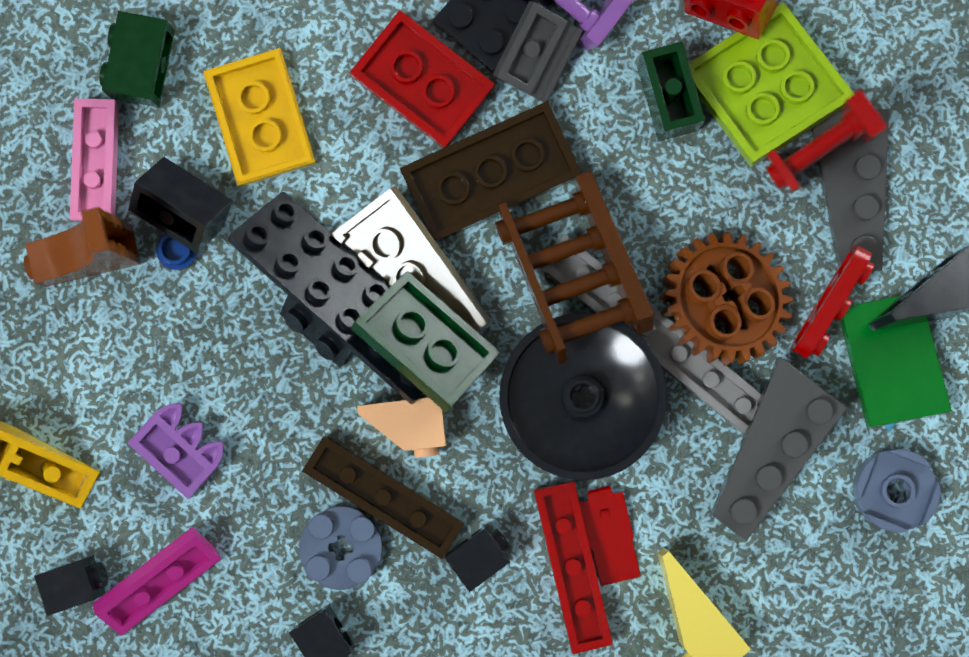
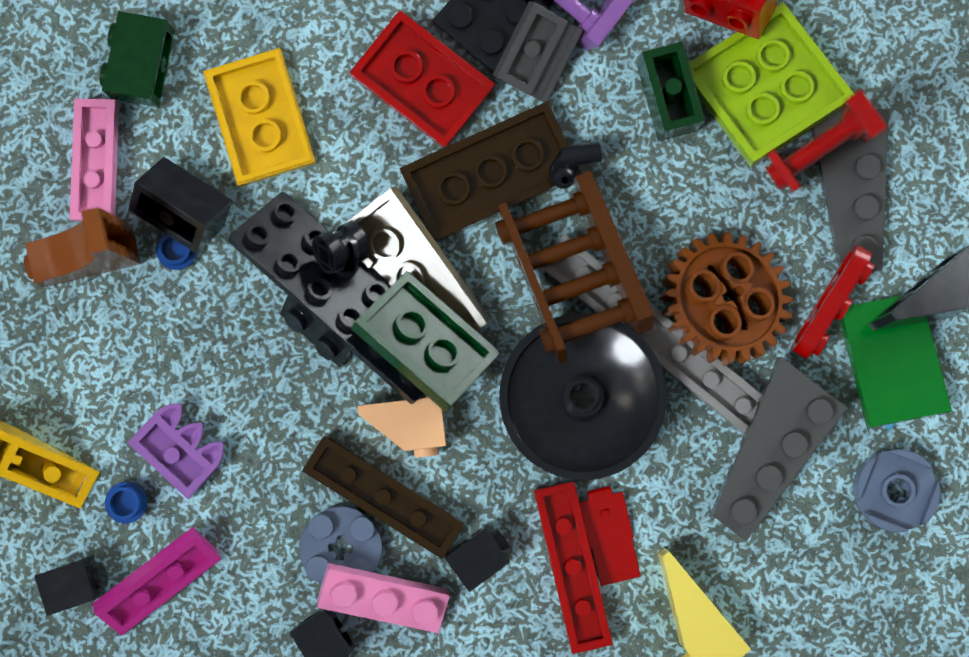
(126, 502): none -> blue plate
(338, 248): none -> black wheel
(383, 598): none -> bright pink plate
(569, 160): none -> black arm

